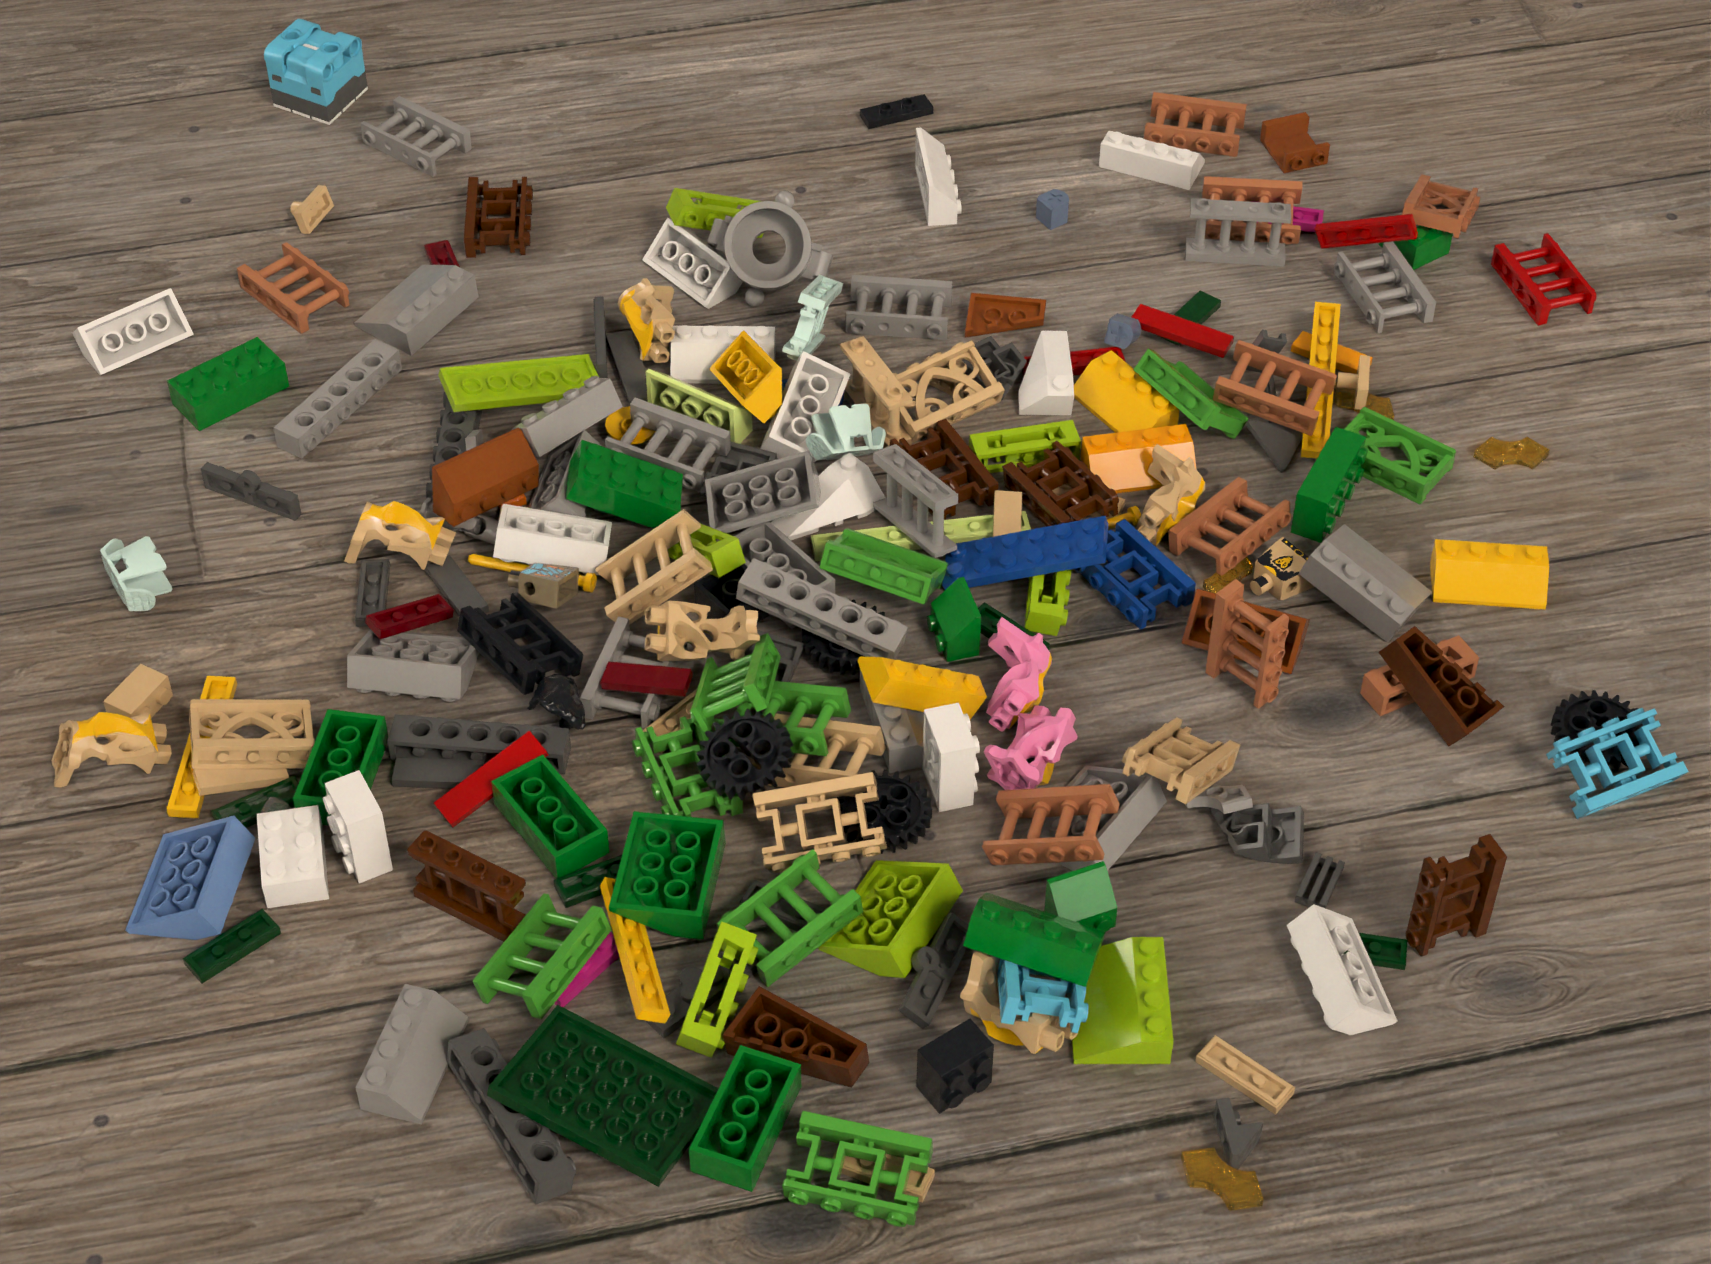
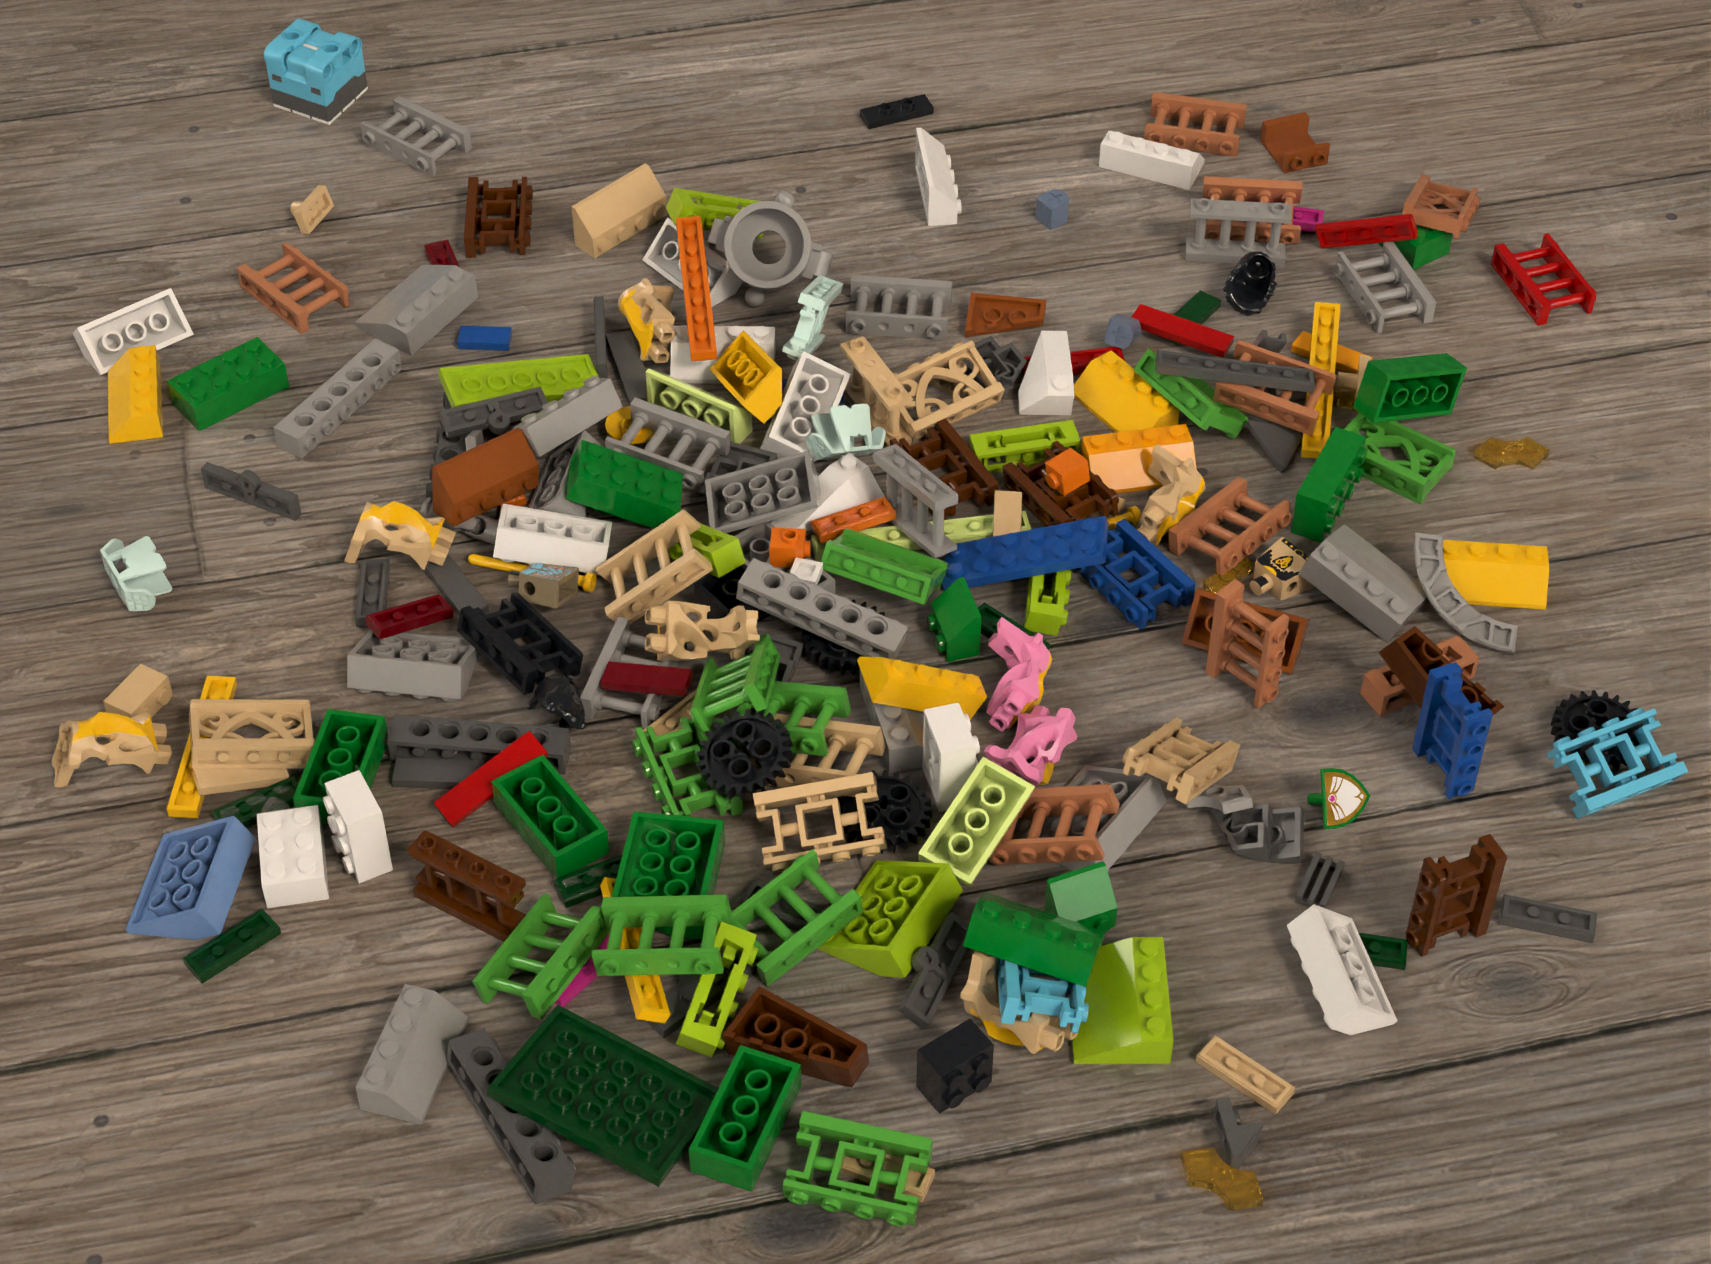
(135, 396): none -> yellow slope
(484, 338): none -> blue tile
(492, 413): none -> dark grey hinge
(618, 211): none -> tan slope
(662, 912): none -> bright green fence
(696, 289): none -> orange plate
(787, 545): none -> orange brick
(807, 570): none -> white plate
(854, 518): none -> orange tile
(976, 820): none -> yellowish green slope
(1067, 471): none -> orange brick
(1234, 371): none -> dark grey tile
(1251, 283): none -> black piece
(1341, 797): none -> shield
(1409, 387): none -> green brick
(1451, 605): none -> light grey tile
(1451, 730): none -> blue fence
(1548, 918): none -> dark grey tile

